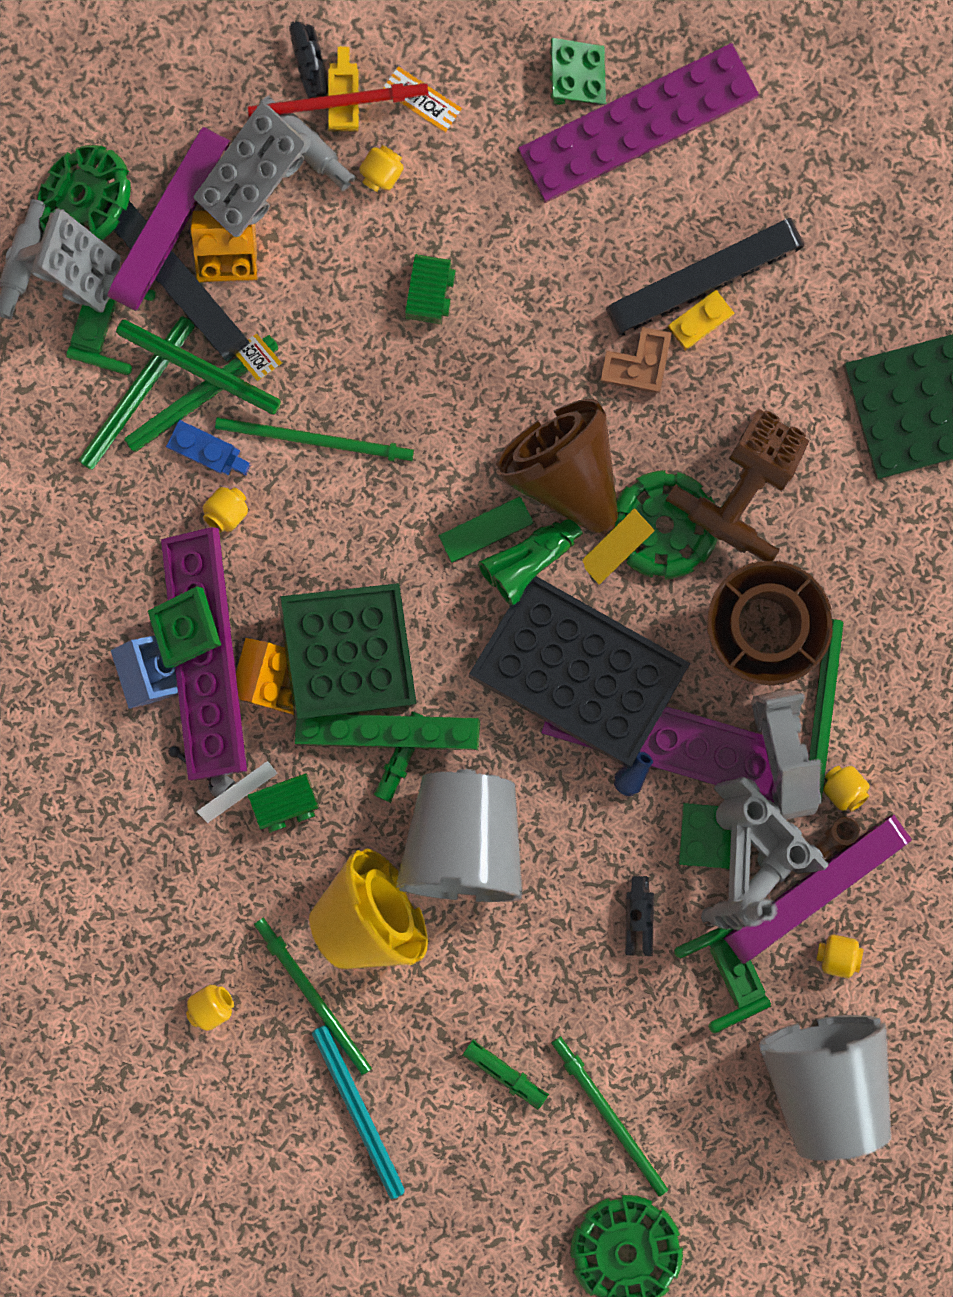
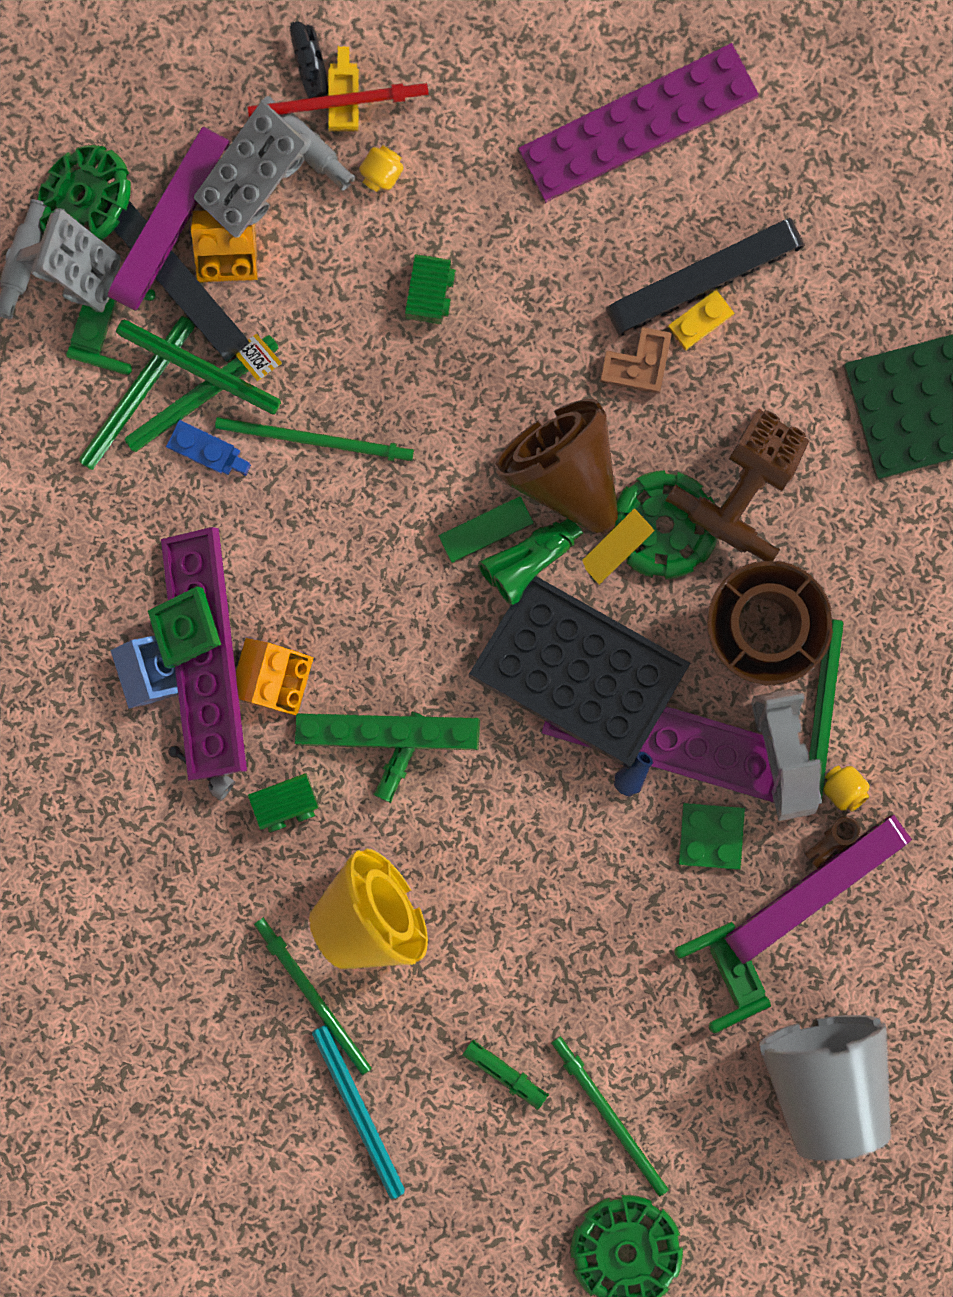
(209, 1007): yellow head -> none
(225, 509): yellow head -> none
(237, 792): white sticker -> none
(347, 651): dark green plate -> none
(432, 107): sticker -> none
(463, 839): light grey cone -> none
(577, 72): hinge -> none
(639, 900): black hinge -> none
(779, 849): light grey plate -> none
(840, 956): yellow head -> none

